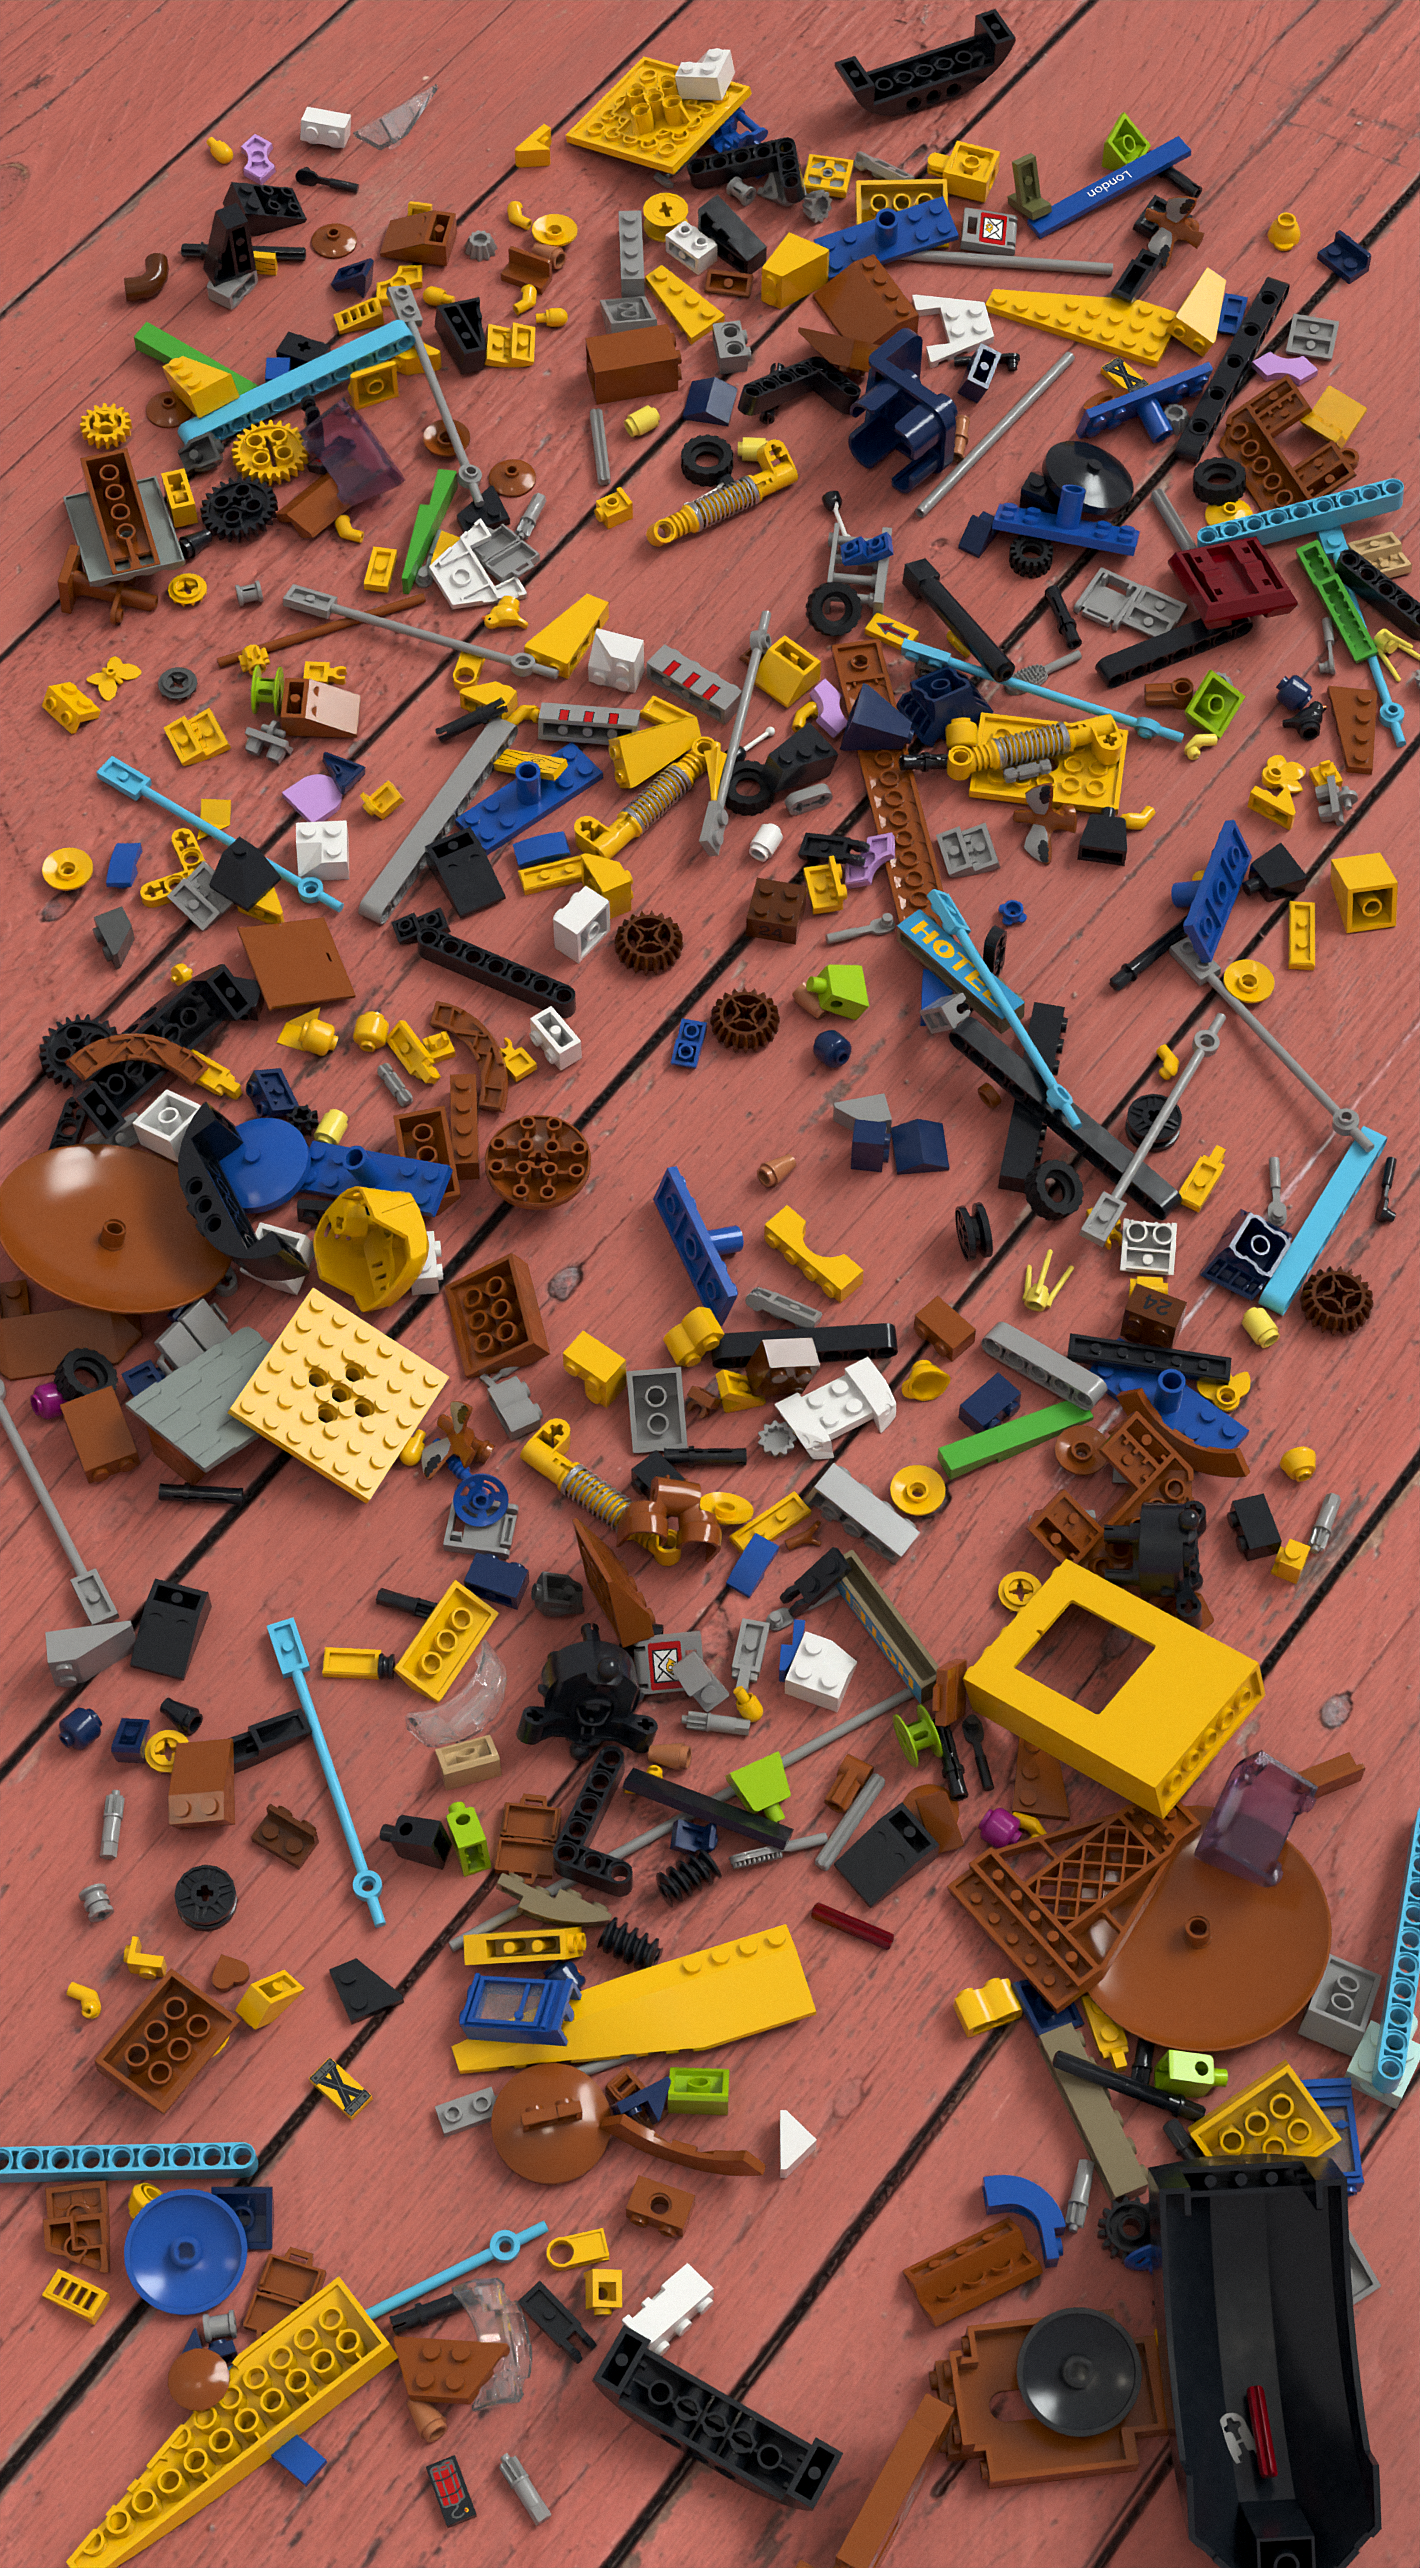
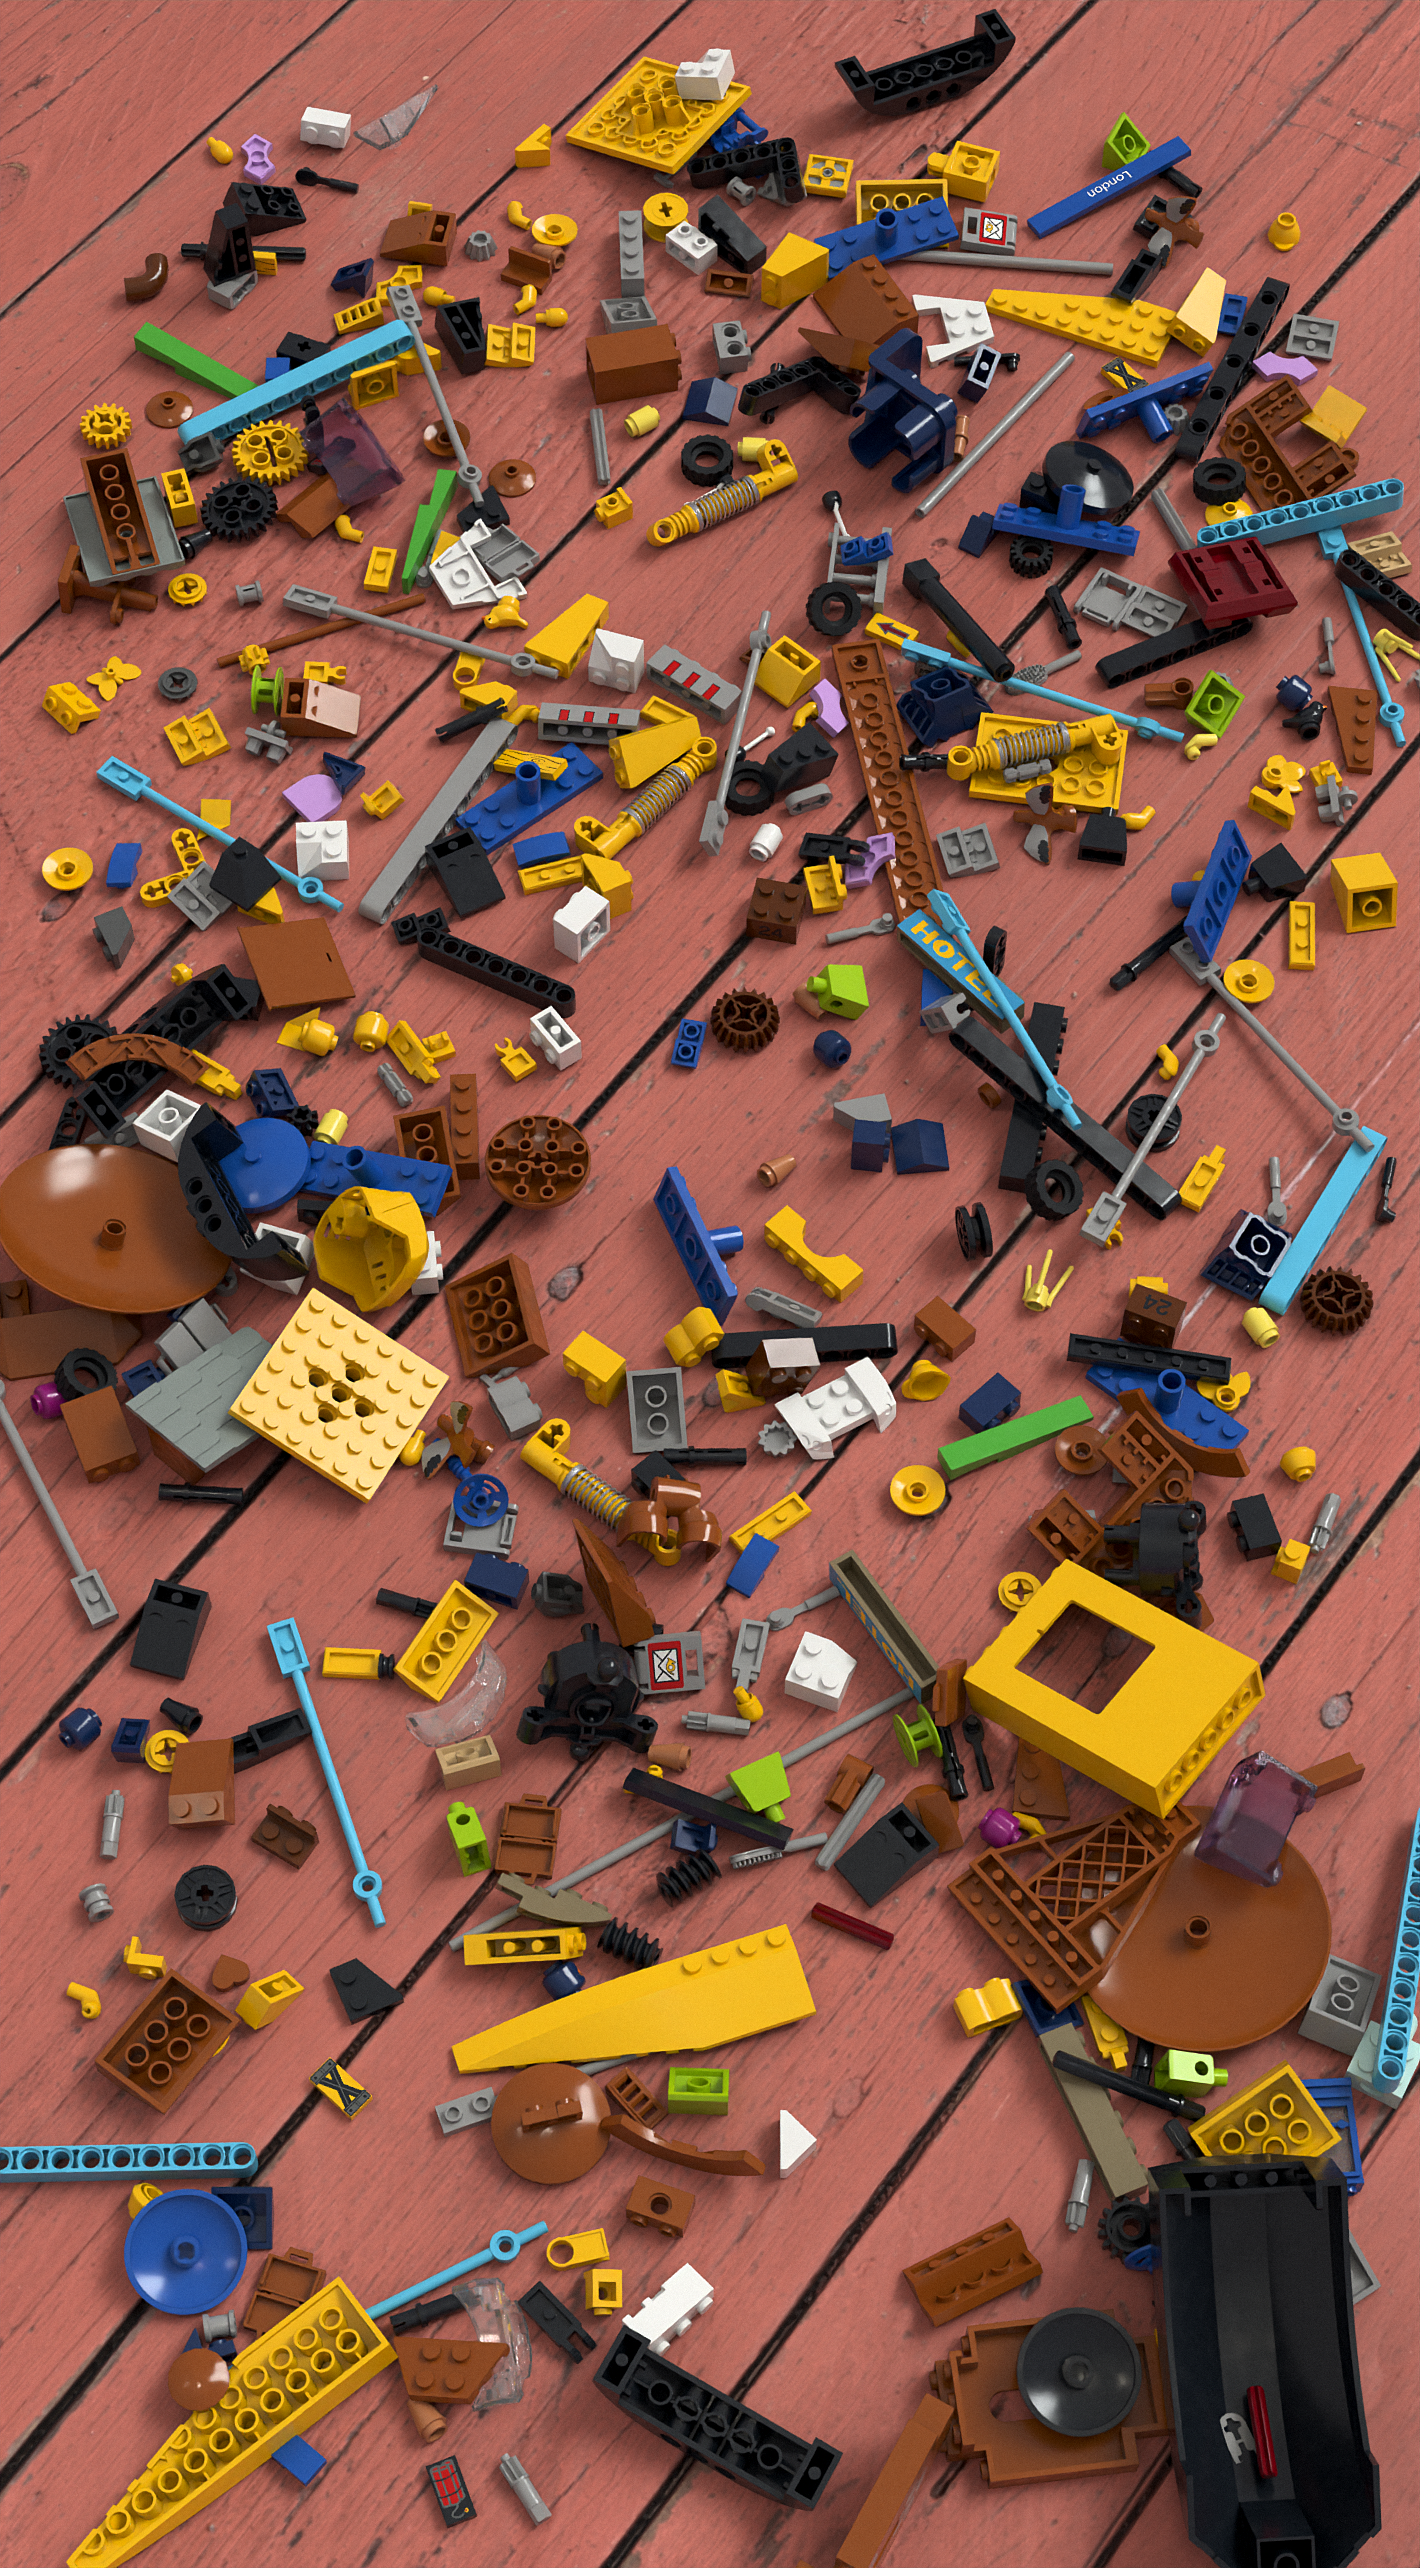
(79, 2223): dark orange slope -> none
(86, 1651): light grey slope -> none
(97, 2306): yellow slope -> none
(200, 385): yellow wedge -> none
(334, 241): dark orange dish -> none
(418, 1840): black torso -> none
(484, 1048): dark orange tile -> none
(518, 2009): blue door -> none
(529, 519): light grey piece -> none
(588, 1824): black beam -> none
(649, 950): reddish brown gear -> none
(651, 2098): dark blue slope -> none
(686, 306): yellow wing -> none
(700, 1681): light grey slope -> none
(704, 1399): dark orange tile -> none
(715, 762): yellow piece -> none
(727, 1507): yellow dish -> none
(789, 1651): blue slope -> none
(804, 1538): dark orange bar -> none
(816, 1581): black hinge -> none
(817, 205): light grey piece -> none
(862, 1513): wedge -> none
(875, 724): dark blue slope -> none
(880, 168): light grey hinge -> none
(961, 733): yellow head -> none
(1012, 907): blue plate -> none
(1027, 187): olive bracket -> none
(1030, 2200): blue arch -> none
(1044, 1366): light grey beam -> none
(1148, 1247): white slope -> none
(1336, 601): bright green slope -> none
(1345, 257): dark blue bracket -> none

